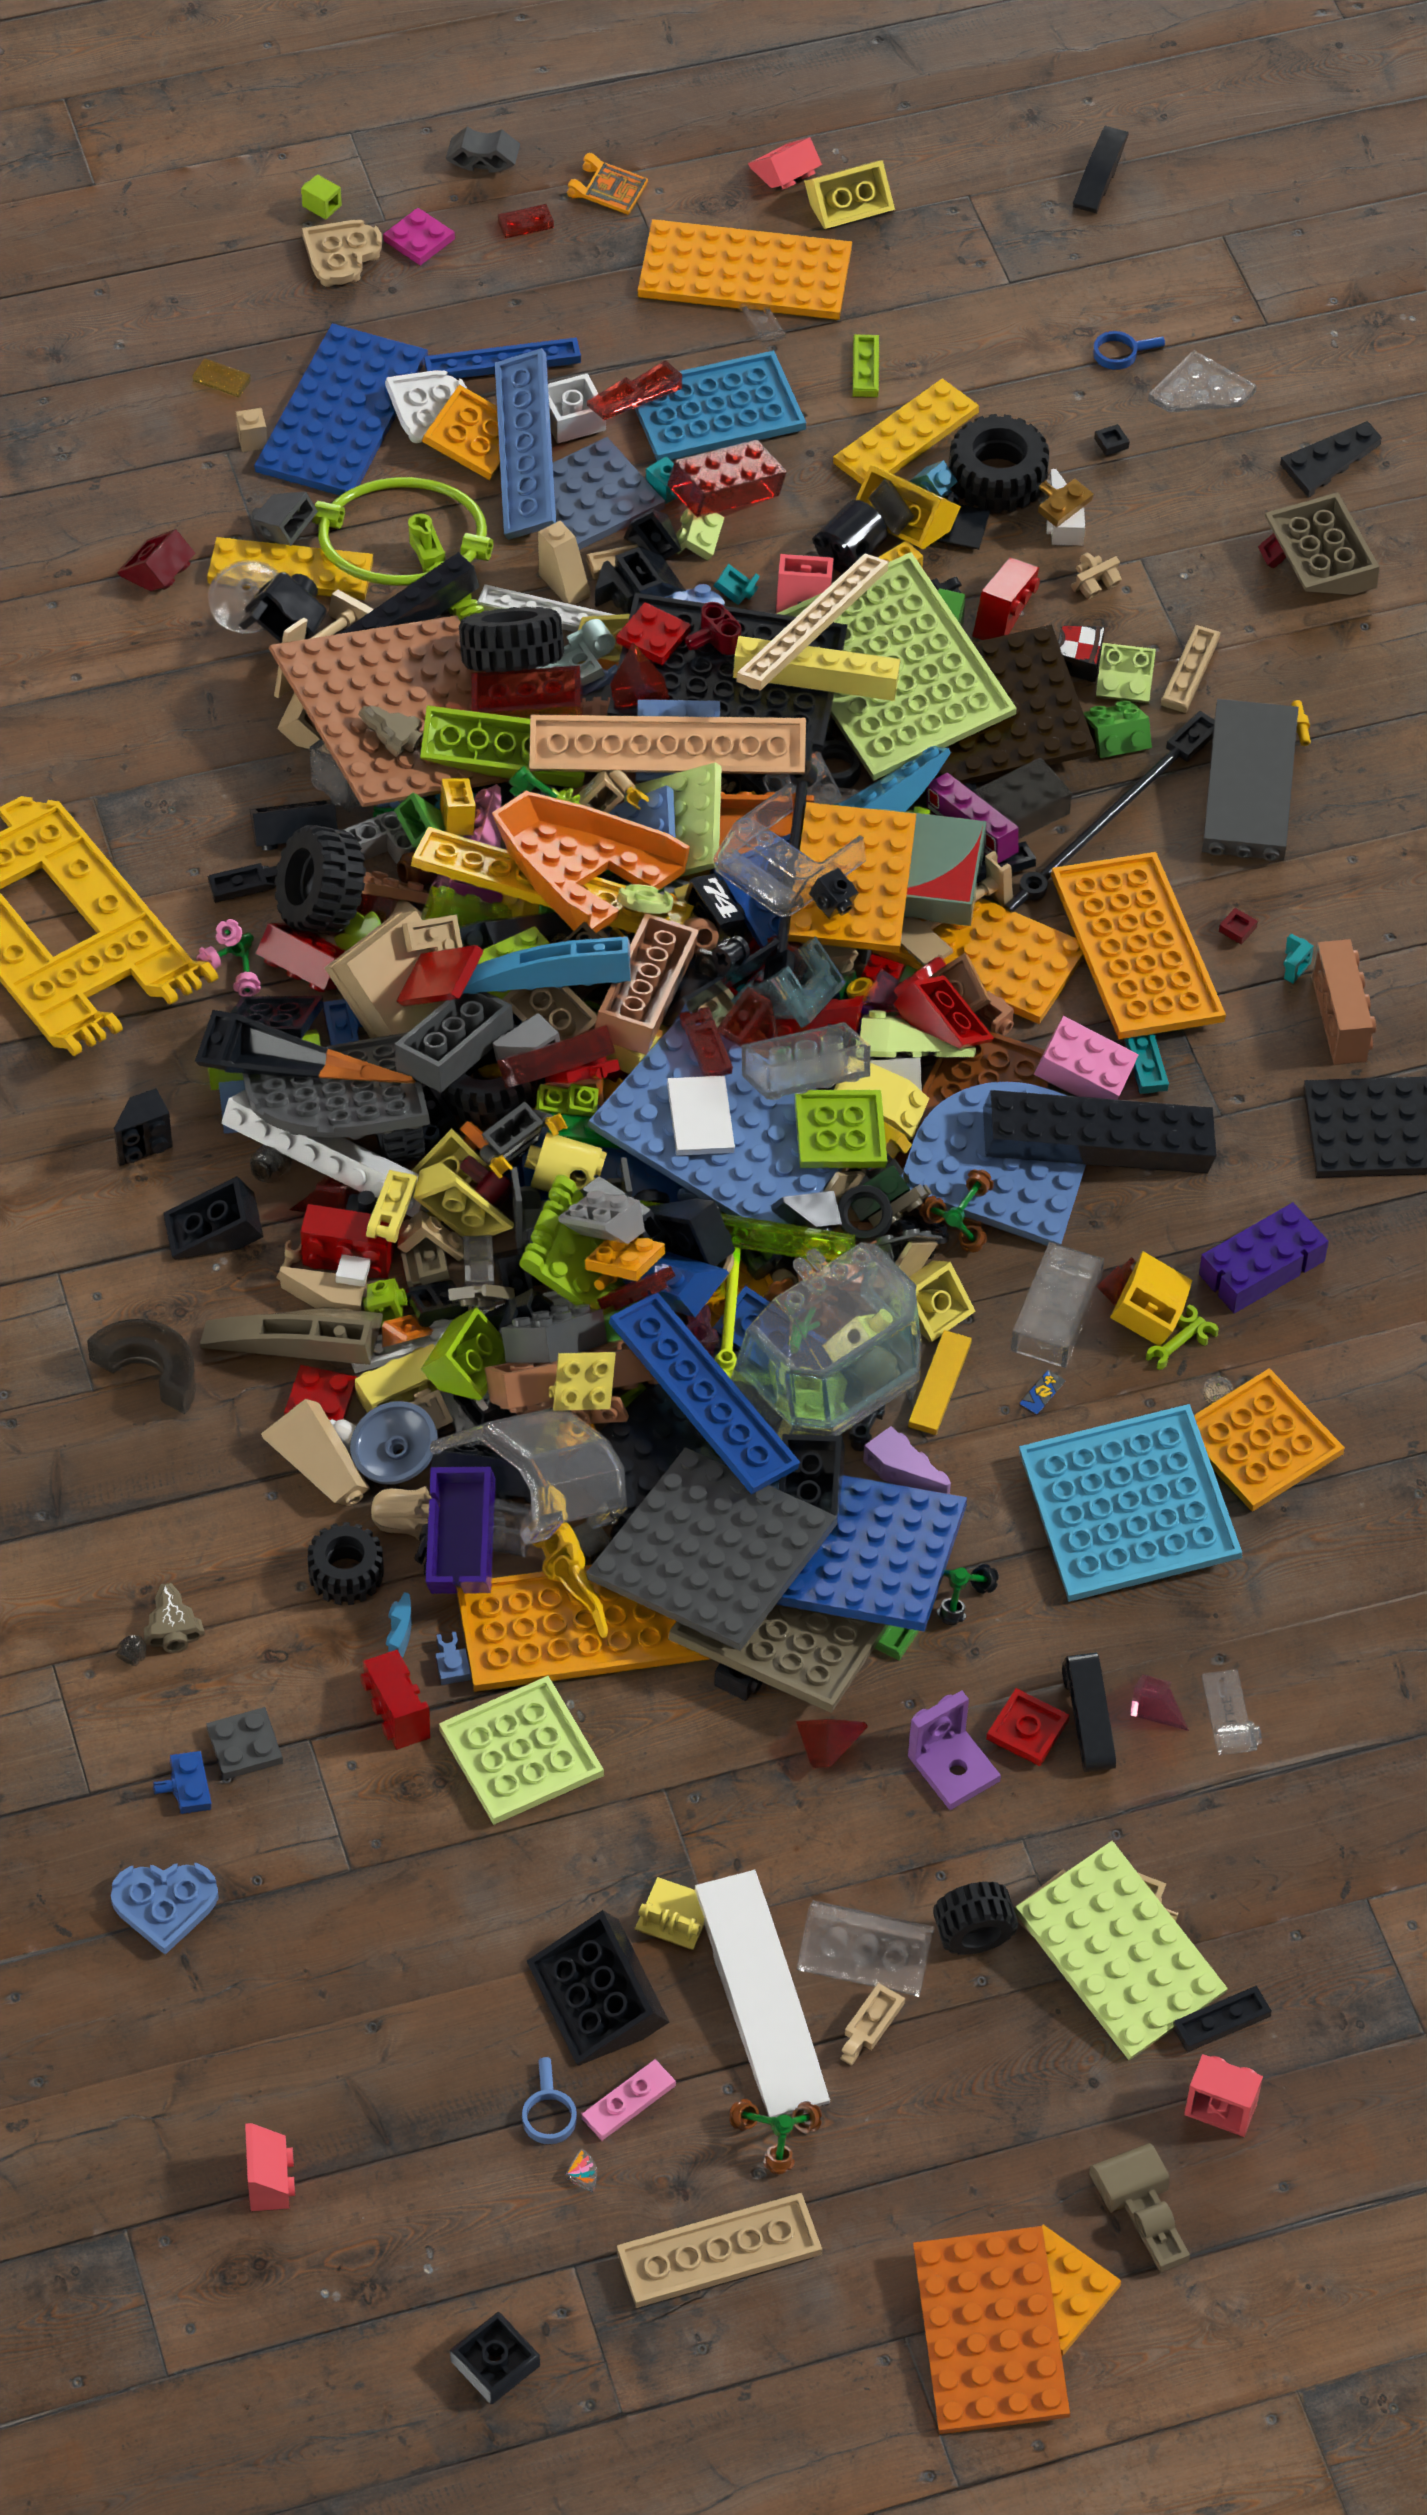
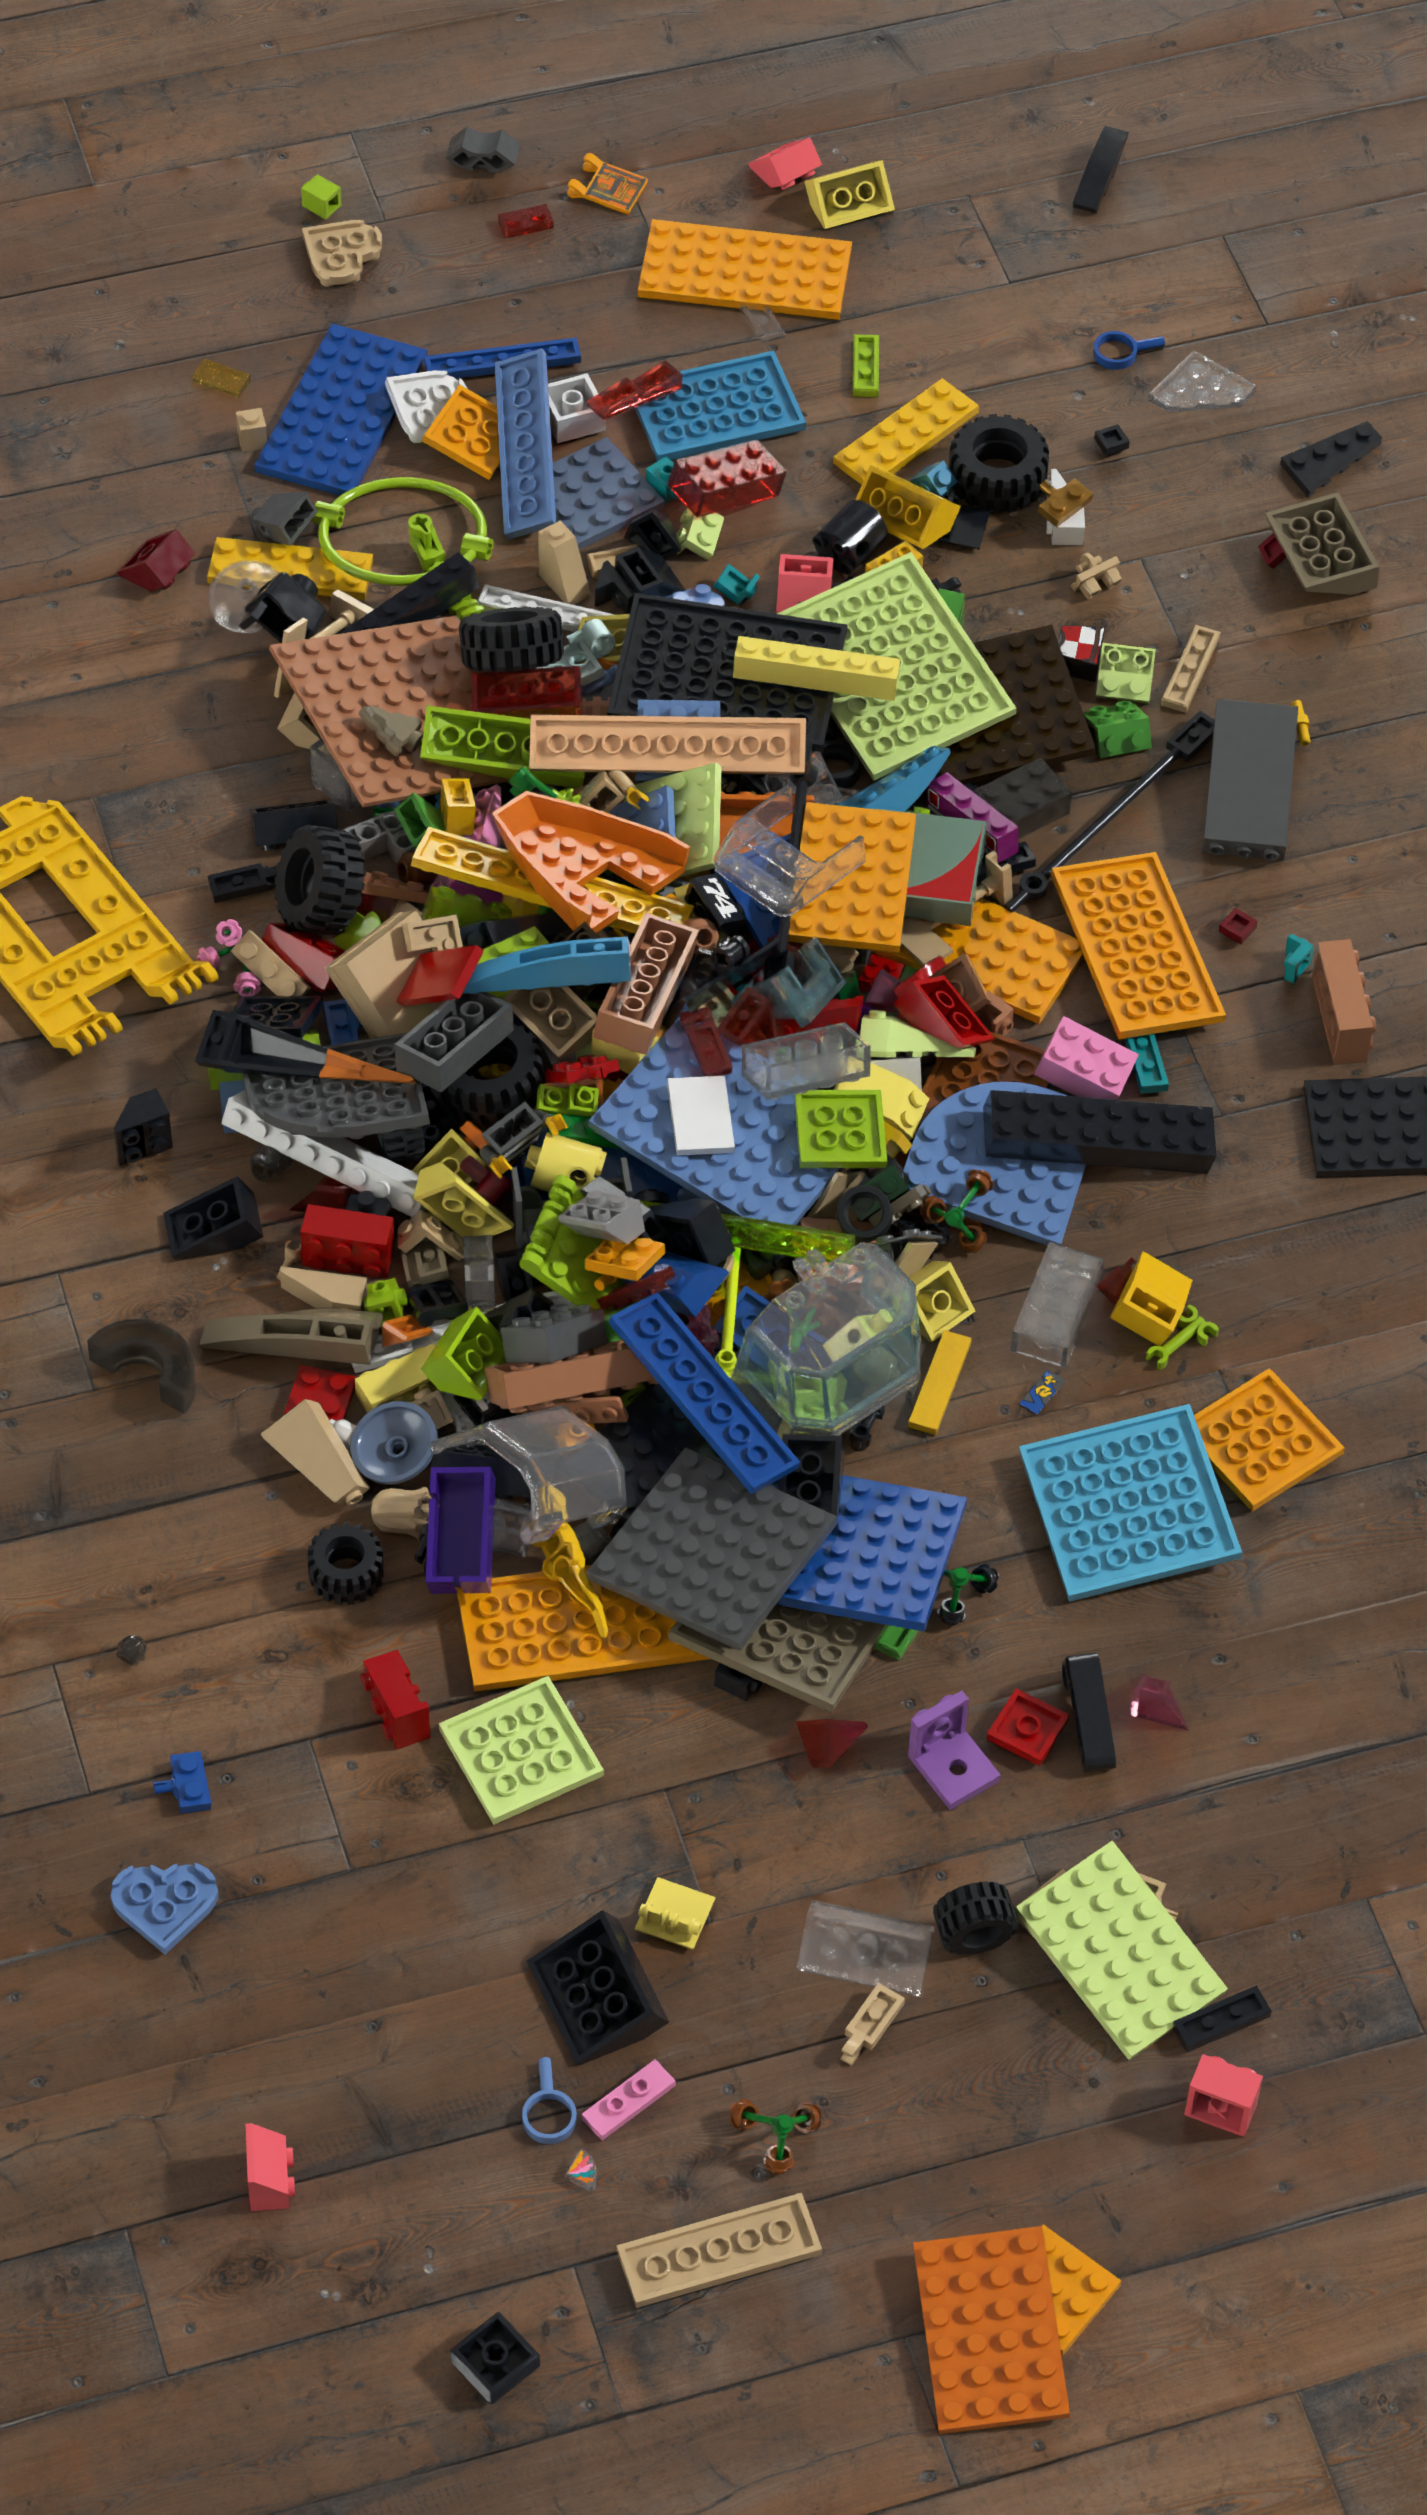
(172, 1622): dark tan rock -> none
(244, 1743): dark grey plate -> none
(269, 966): none -> tan plate
(352, 1270): white tile -> none
(392, 1205): light yellow plate -> none
(400, 1624): dark azure slope -> none
(419, 236): dark pink plate -> none
(452, 1663): medium blue plate -> none
(480, 1296): dark tan plate -> none
(526, 1037): light grey slope -> none
(556, 1057): clear red slope -> none
(583, 1381): light yellow hinge -> none
(637, 680): clear red slope -> none
(645, 899): yellowish green plate -> none
(654, 633): red plate -> none
(717, 628): dark red beam -> none
(761, 1993): white slope -> none
(809, 1210): slope -> none
(812, 622): tan plate -> none
(834, 893): black brick -> none
(859, 988): yellow piece -> none
(891, 507): clear smoke tile -> none
(901, 1464): lavender slope -> none
(1005, 599): red wedge -> none
(1133, 2183): dark tan plate -> none
(1216, 1388): clear tile -> none
(1228, 1714): clear door -> none
(1263, 1257): dark purple piece -> none

